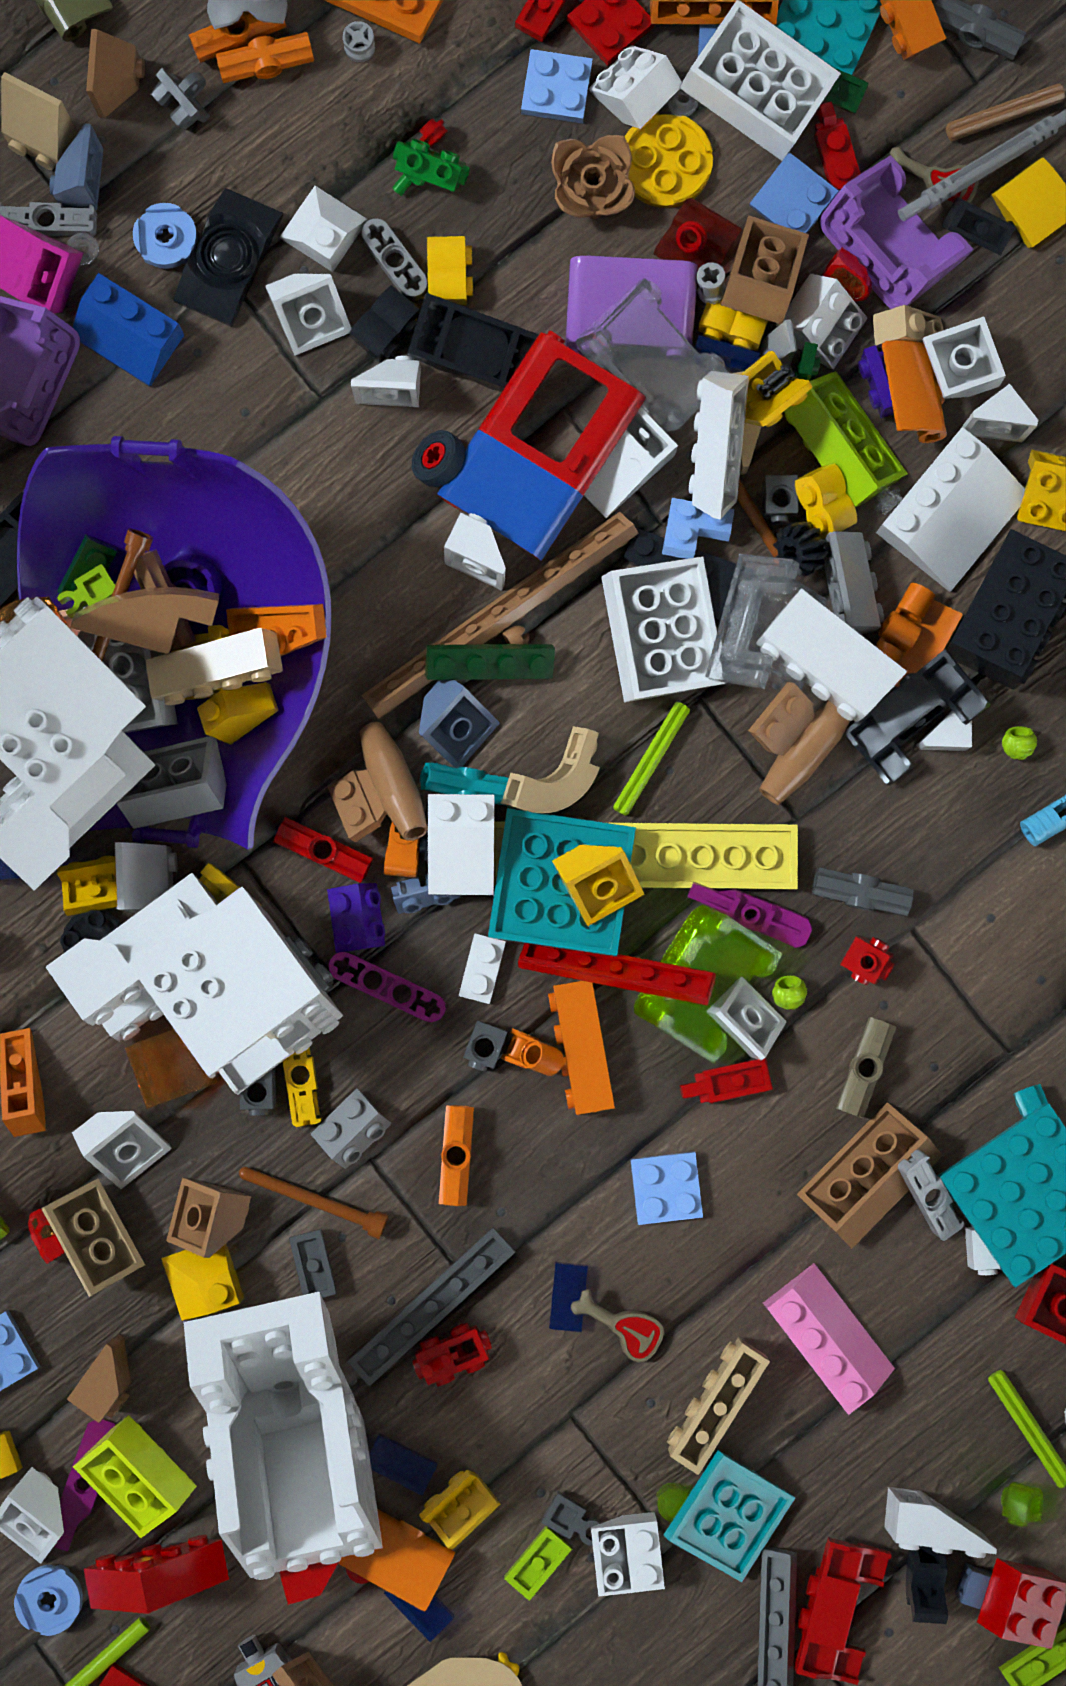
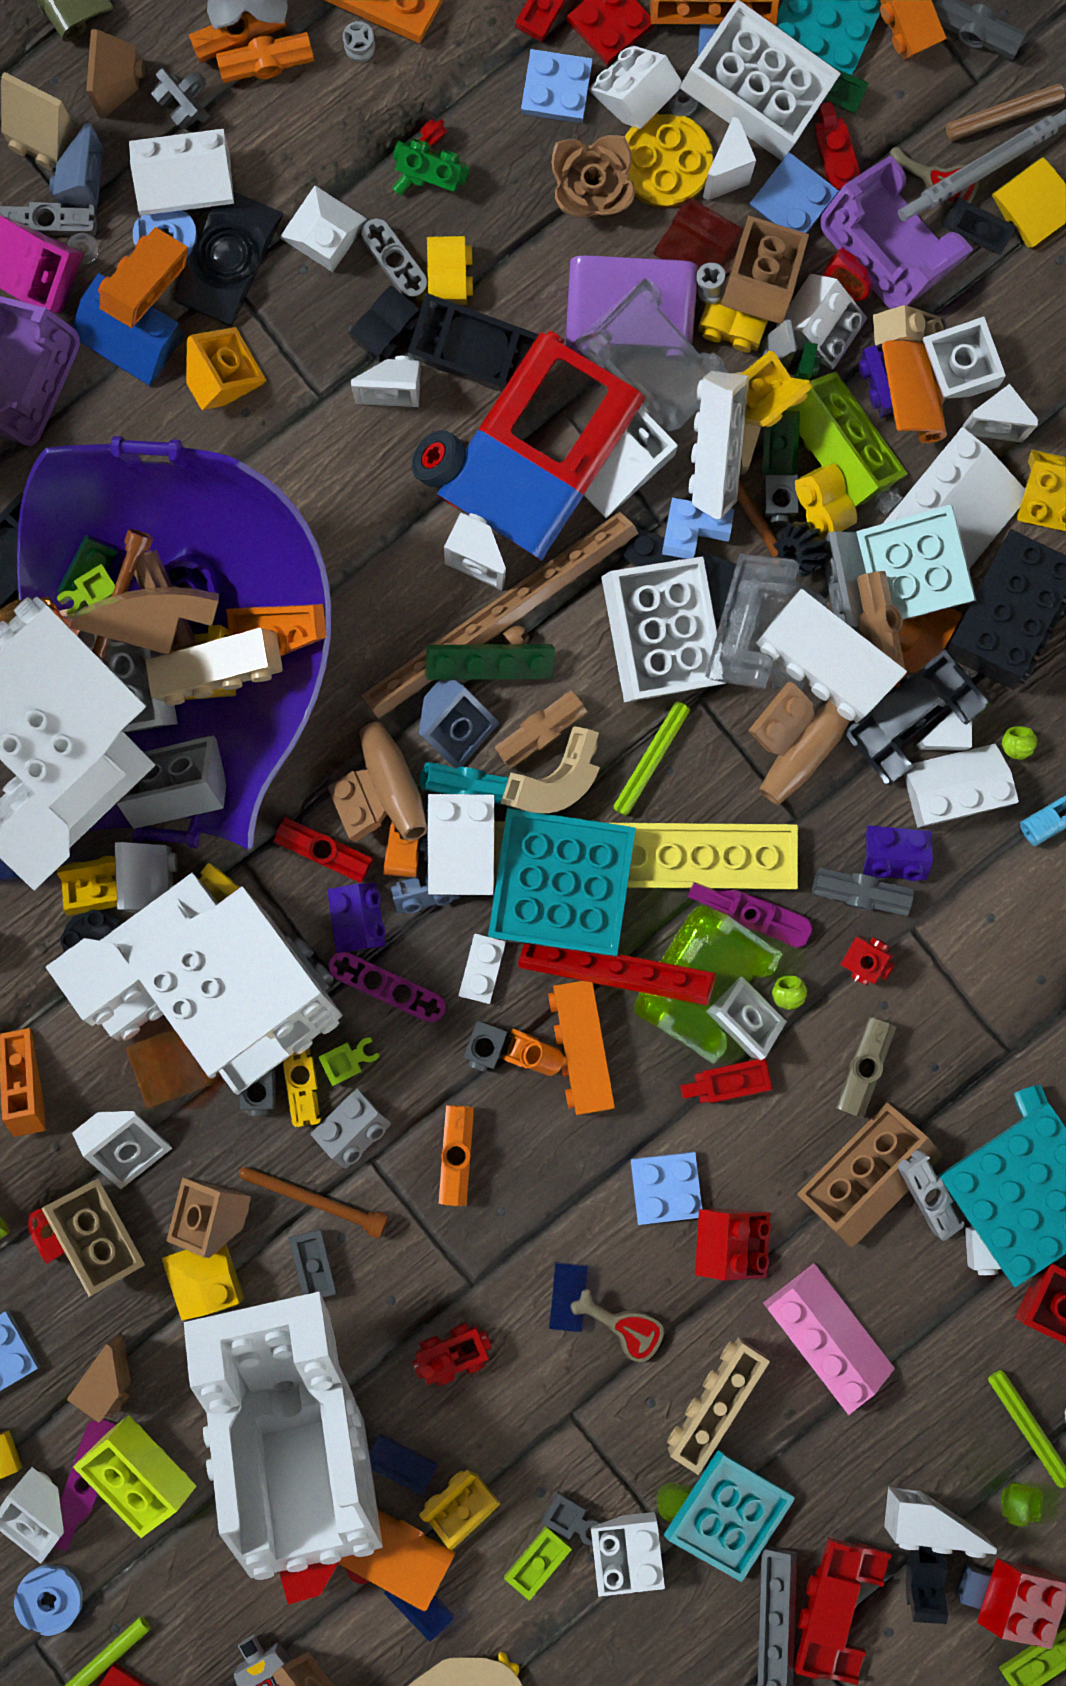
(142, 277): none -> orange brick
(155, 1575): red brick -> none
(181, 172): none -> white slope
(220, 368): none -> light orange slope
(237, 711): yellow slope -> none
(308, 310): white slope -> none
(344, 1062): none -> lime plate
(431, 1306): dark grey plate -> none
(540, 730): none -> medium nougat piece
(598, 880): yellow slope -> none
(685, 243): red plate -> none
(732, 163): none -> white slope
(732, 1244): none -> red slope
(734, 357): clear blue plate -> none
(775, 382): black piece -> none
(781, 445): none -> dark green plate
(880, 617): none -> medium nougat piece
(898, 853): none -> dark purple bracket
(921, 561): none -> light aqua plate
(960, 785): none -> white slope

